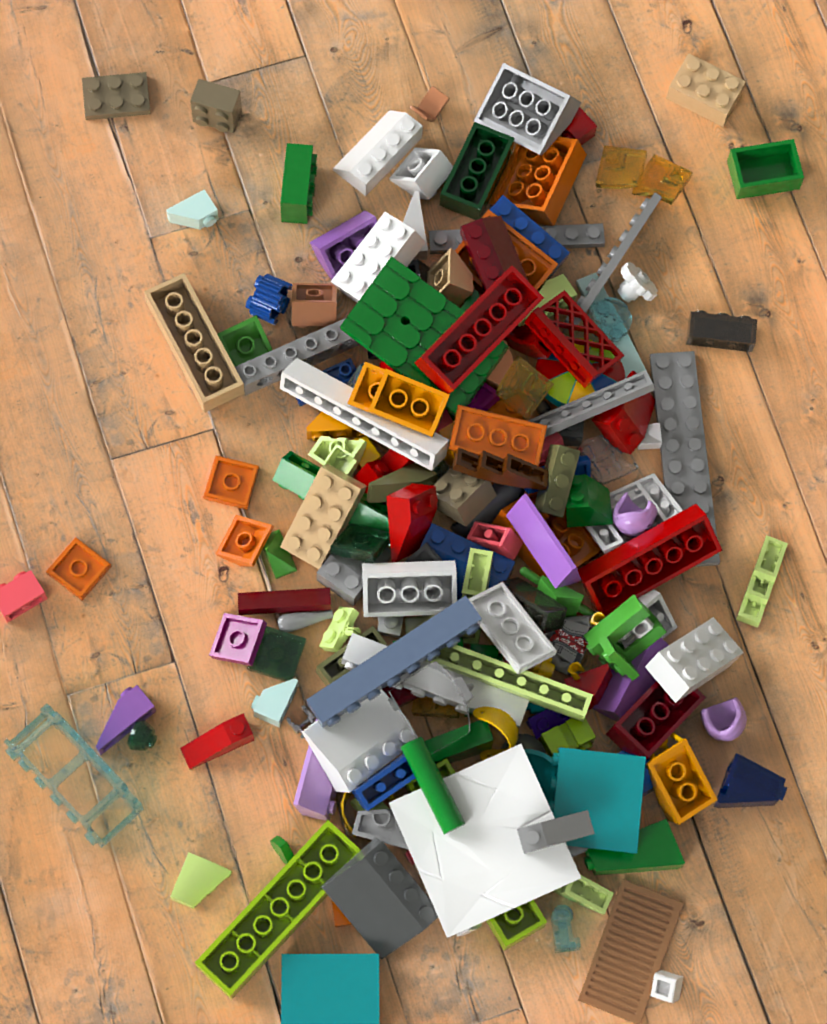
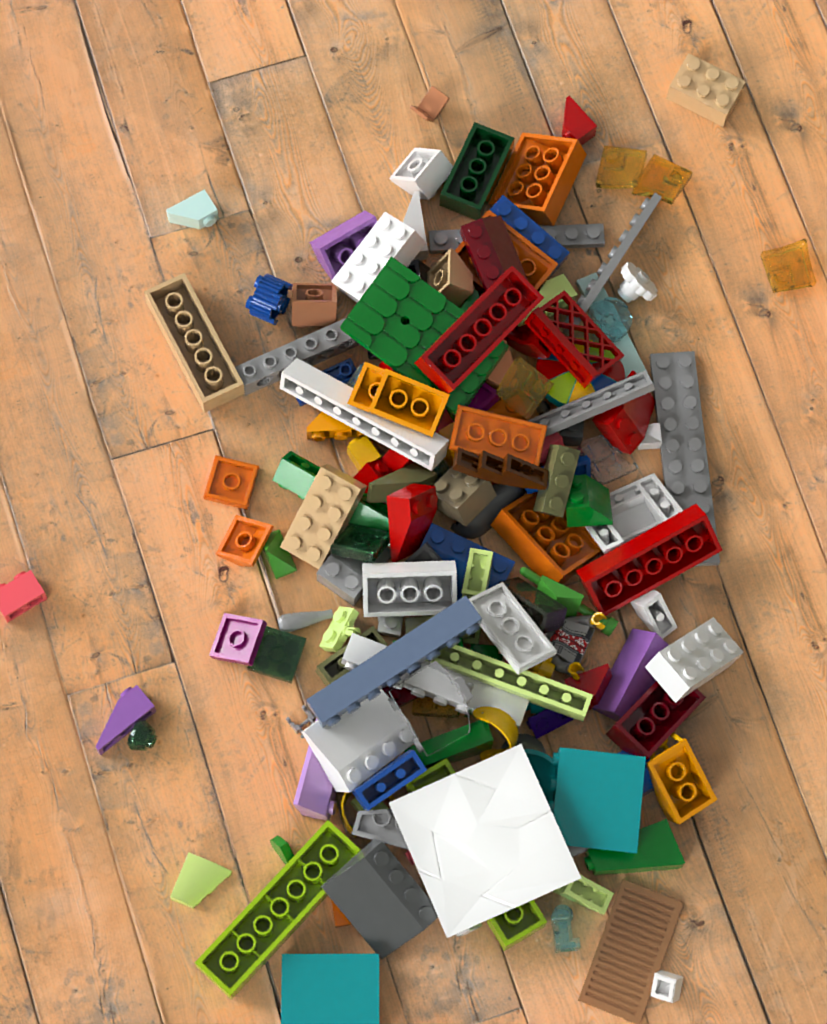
(78, 569): orange tile -> none
(85, 754): clear light blue windscreen -> none
(116, 96): dark tan plate -> none
(216, 106): dark tan brick -> none
(218, 741): red slope -> none
(245, 341): bright green slope -> none
(274, 702): light aqua slope -> none
(284, 601): dark red tile -> none
(298, 183): green piece -> none
(339, 453): yellowish green slope -> none
(379, 151): white slope -> none
(432, 785): green brick -> none
(496, 538): coral brick -> none
(526, 109): light grey slope -> none
(543, 543): medium lavender slope -> none
(555, 831): light grey slope -> none
(571, 734): lime brick -> none
(624, 636): bright green brick -> none
(631, 519): lavender piece -> none
(721, 331): clear smoke brick -> none
(724, 720): lavender piece -> none
(749, 785): clear blue slope -> none
(762, 581): yellowish green slope -> none
(765, 169): green piece -> none
(789, 267): none -> clear yellow plate

